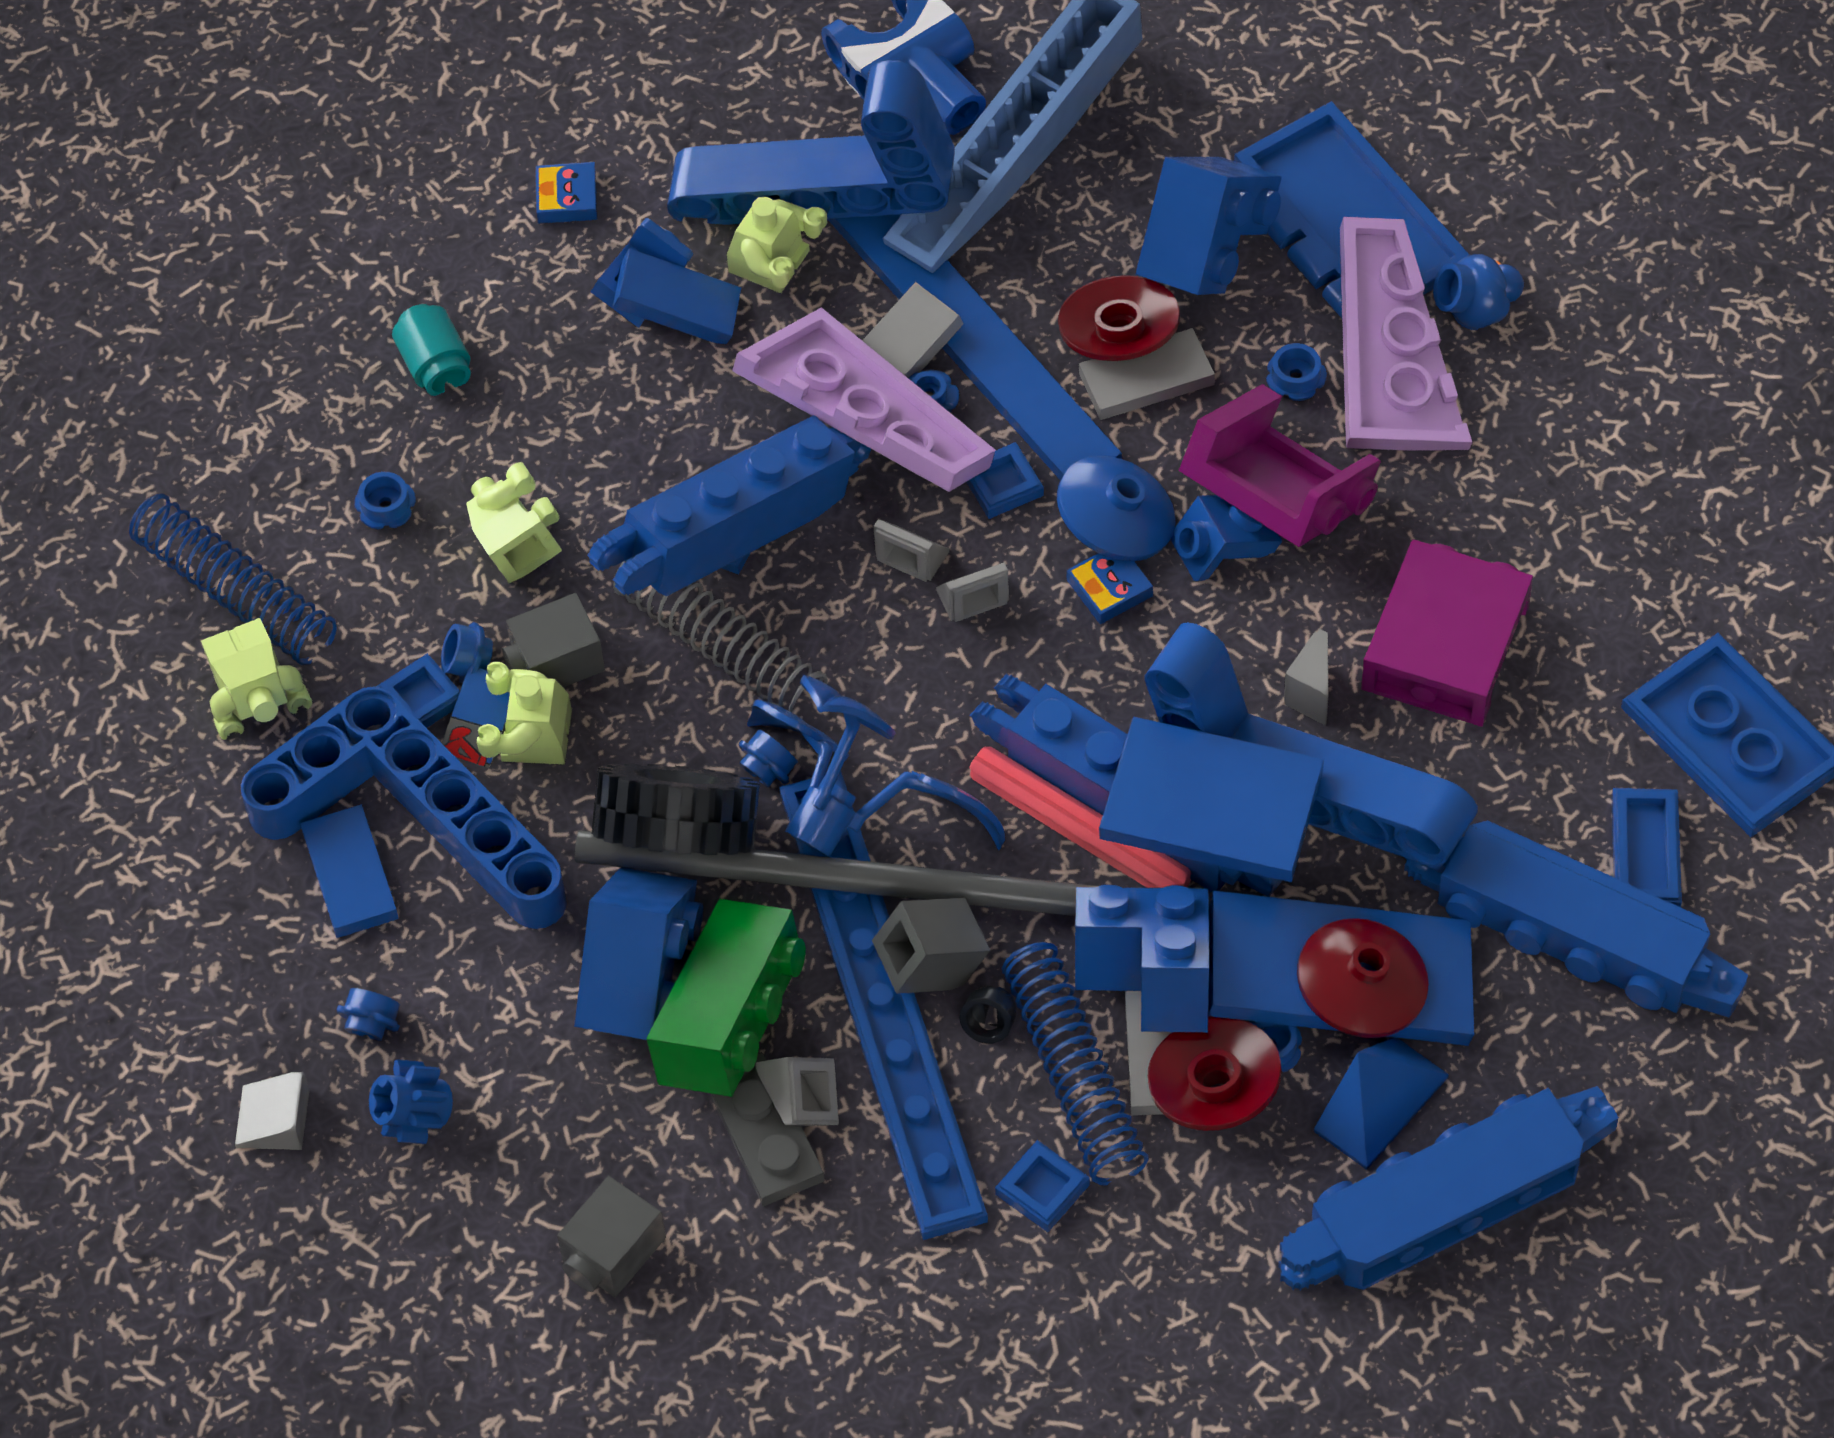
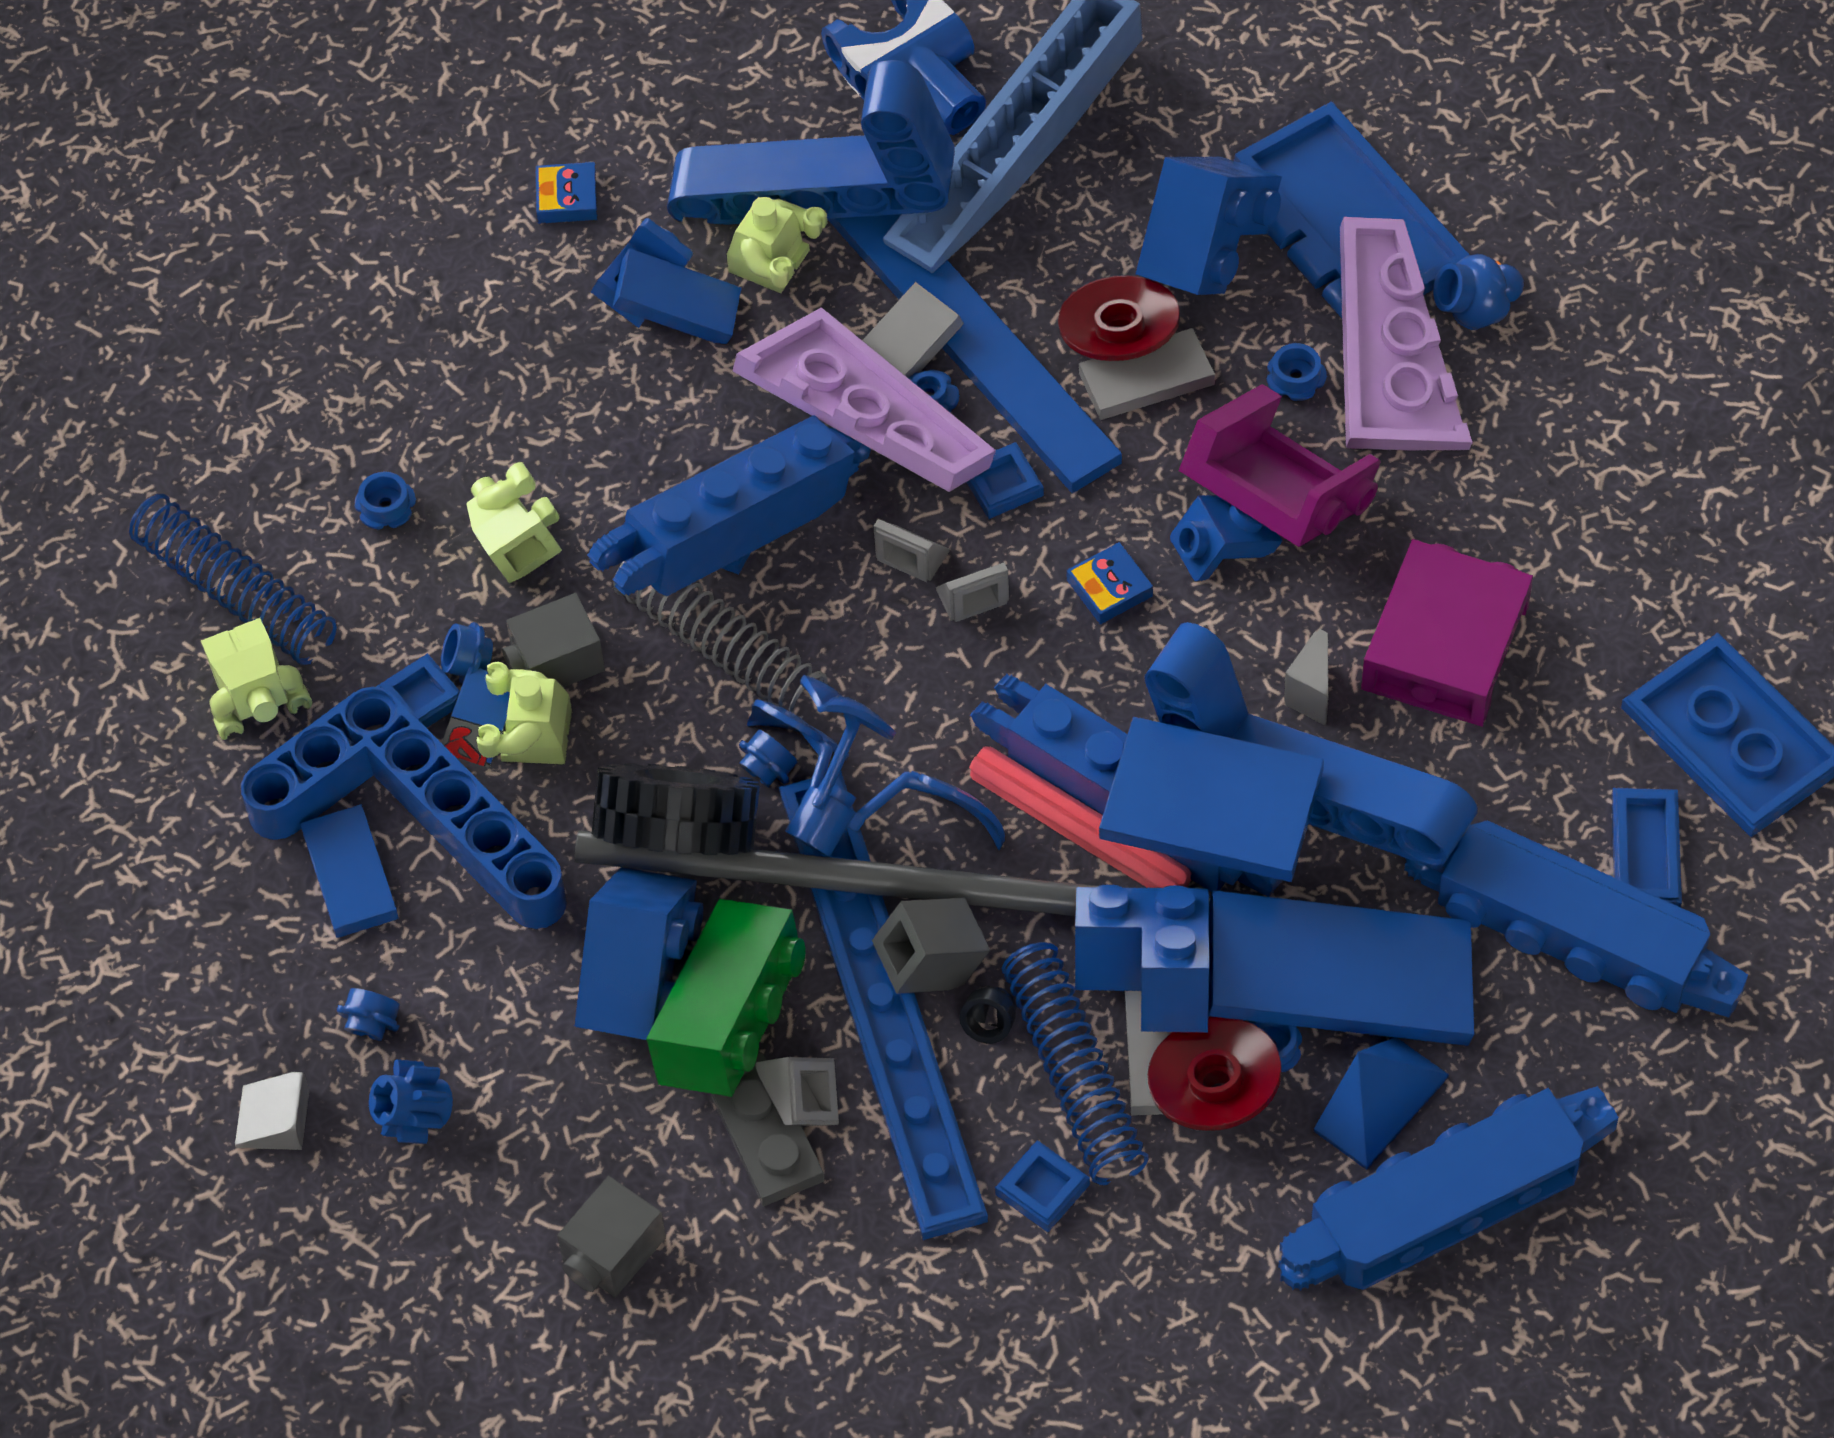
(431, 348): teal brick -> none
(1116, 508): blue dish -> none
(1360, 999): dark red dish -> none

